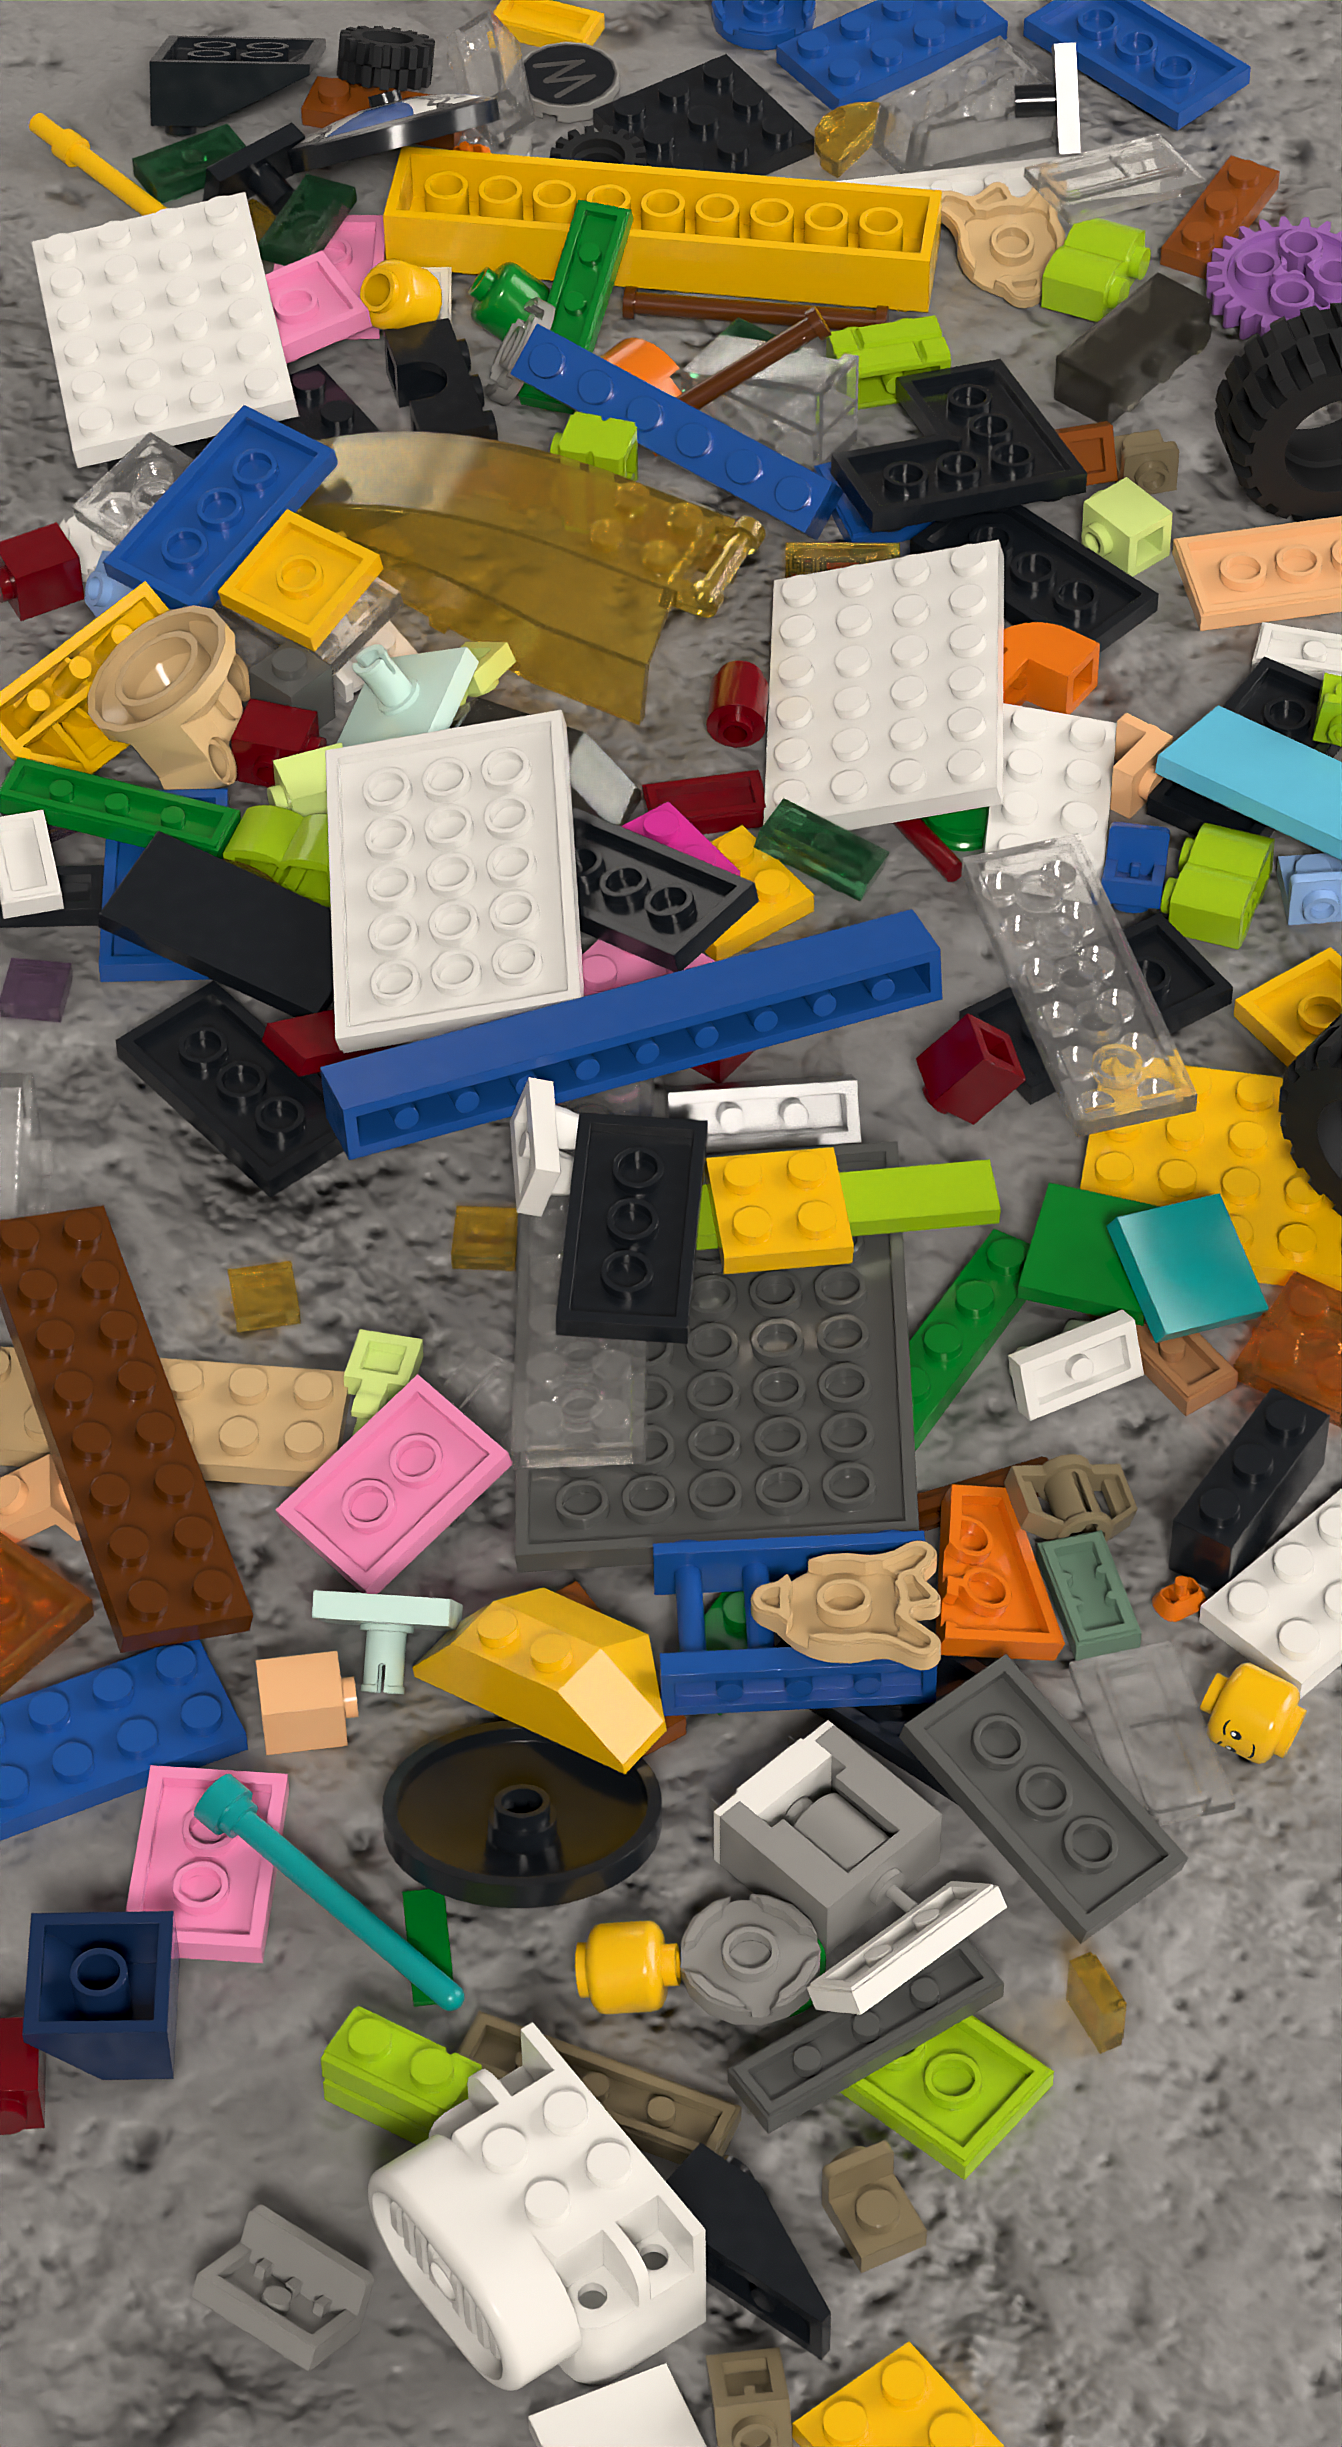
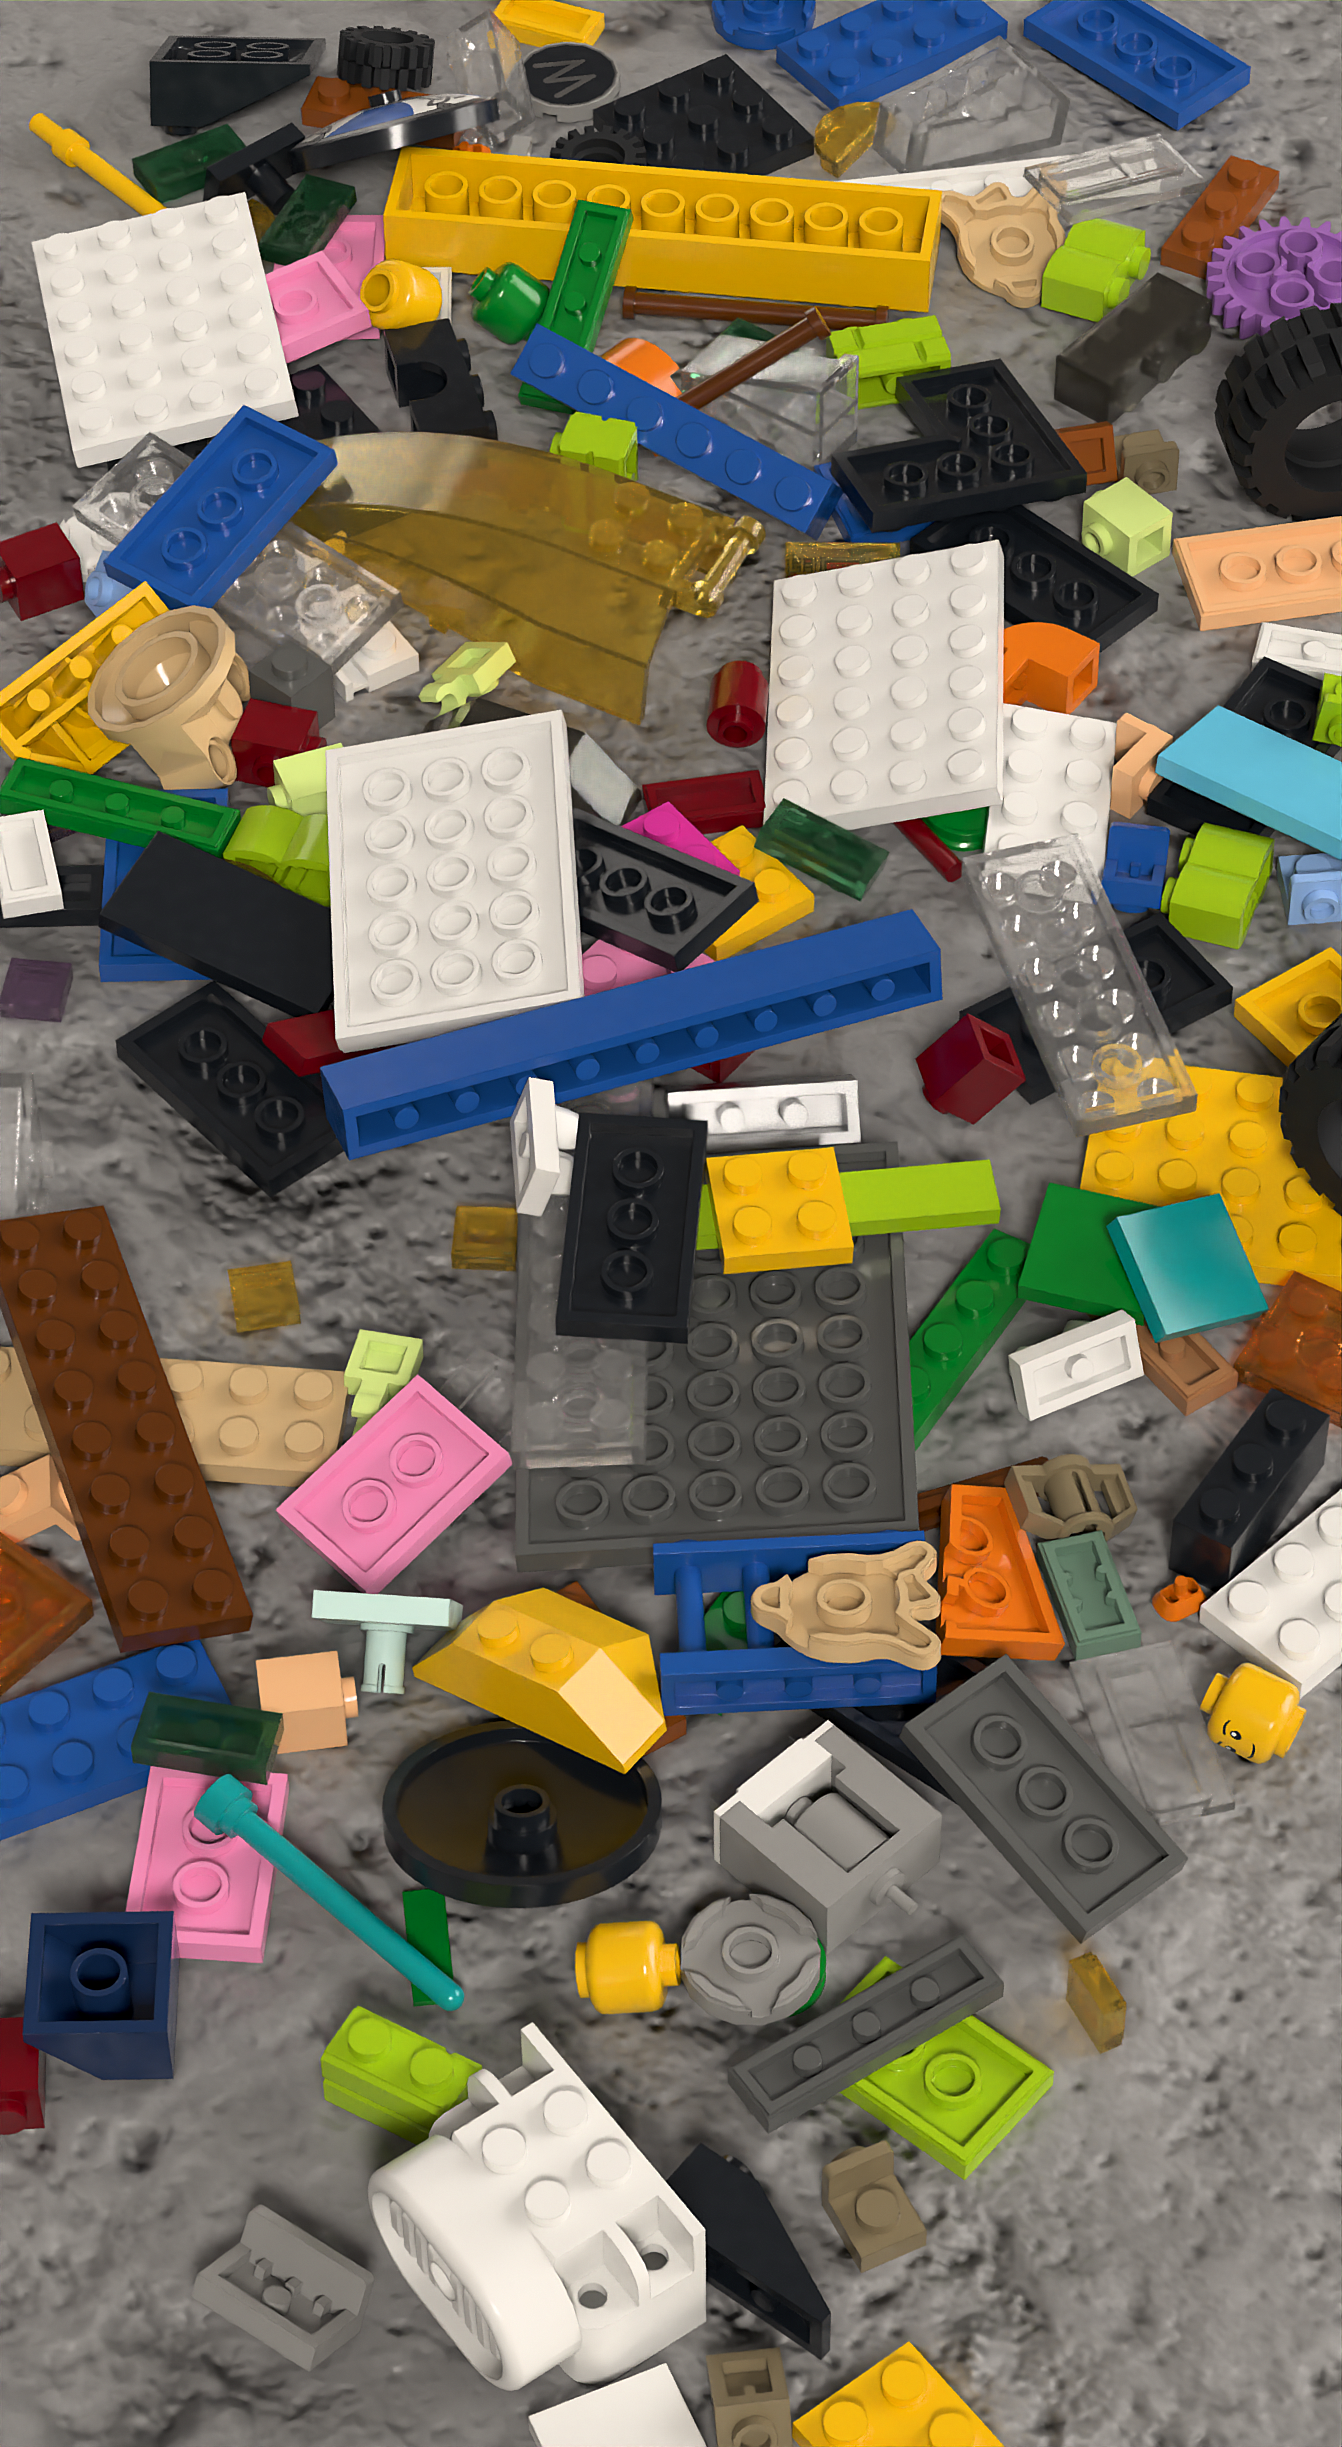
(207, 1738): none -> clear green plate
(300, 580): yellow plate -> none
(407, 693): light aqua tile -> none
(511, 348): light grey tile -> none
(650, 2109): dark tan tile -> none
(906, 1947): white tile -> none
(1055, 99): tile -> none

